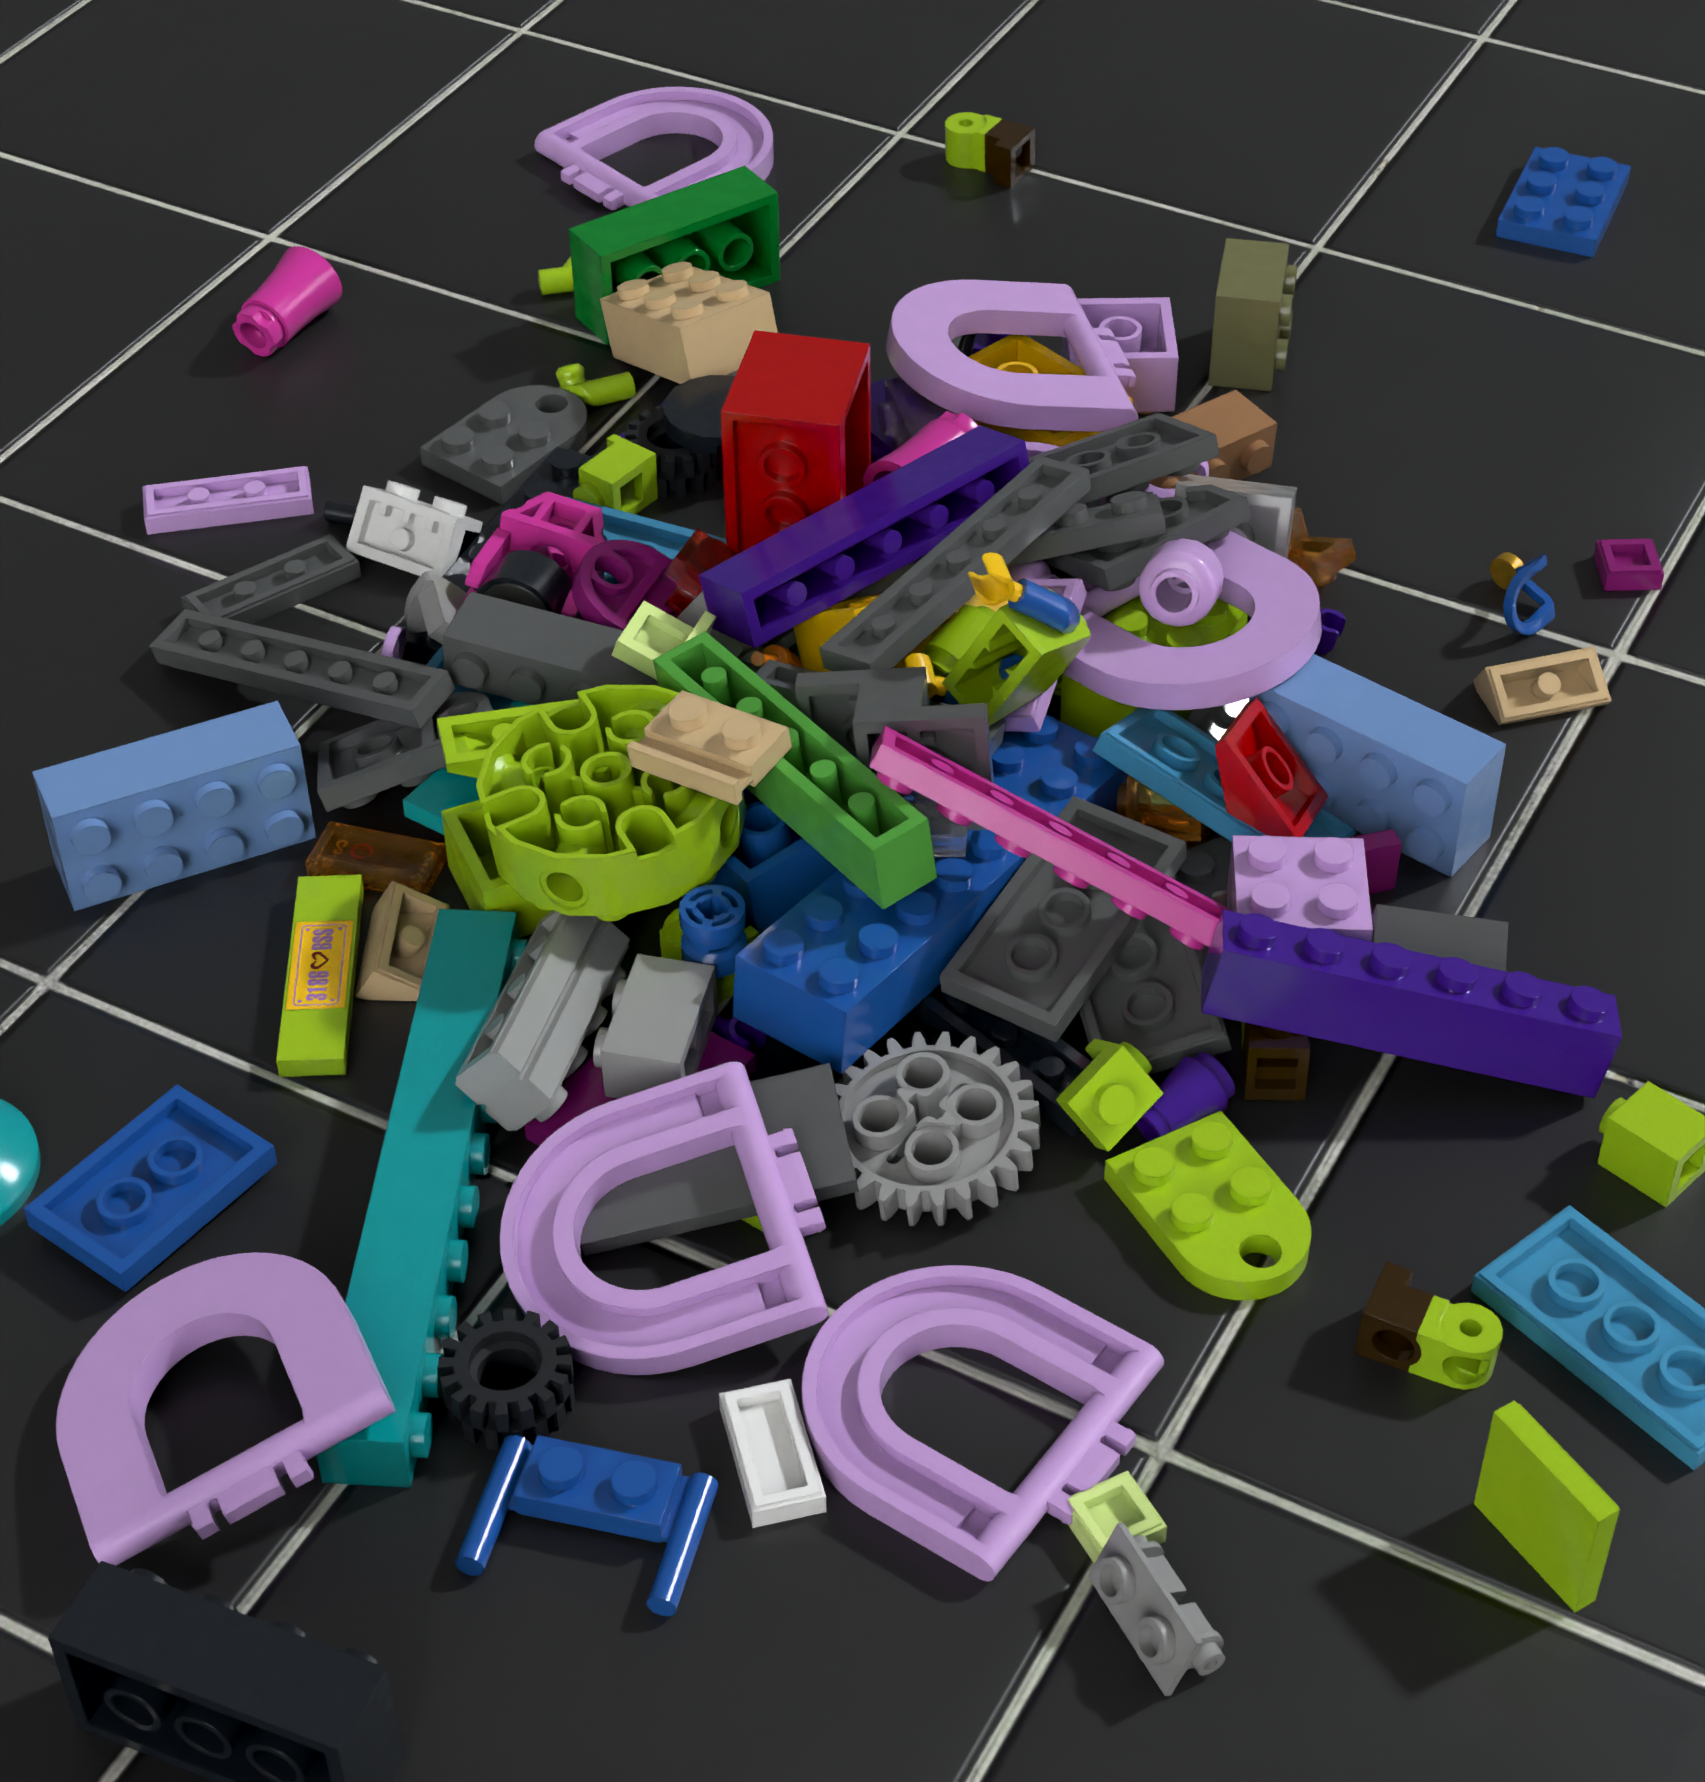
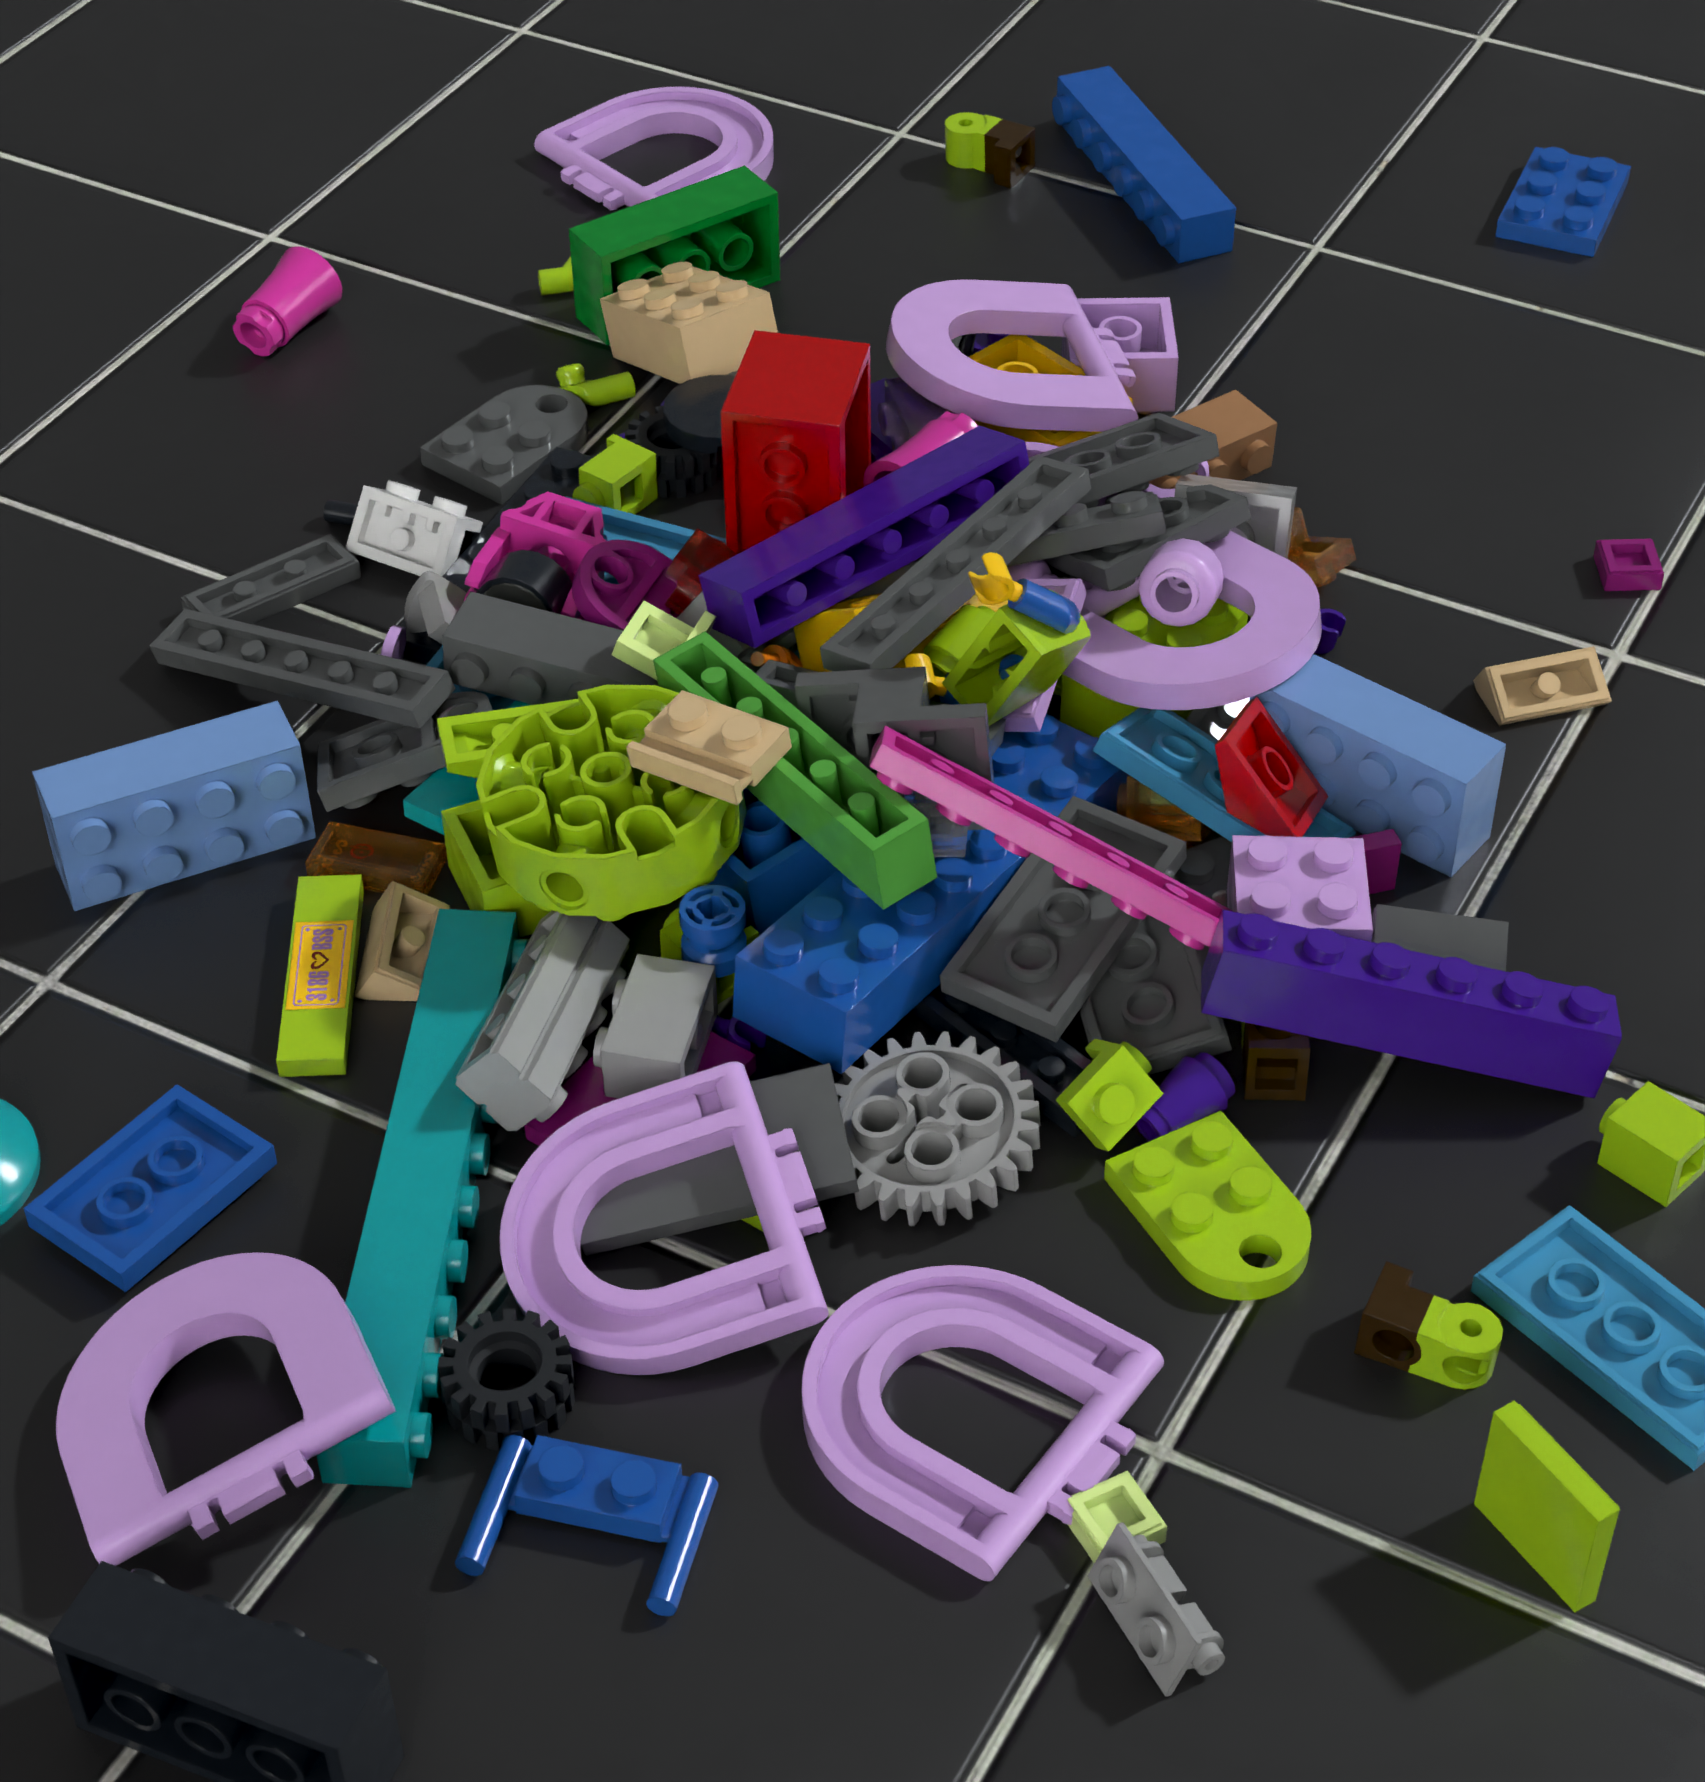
(227, 500): lavender tile -> none
(772, 1453): white tile -> none
(1145, 164): none -> blue brick
(1252, 314): olive brick -> none
(1514, 576): blue piece -> none

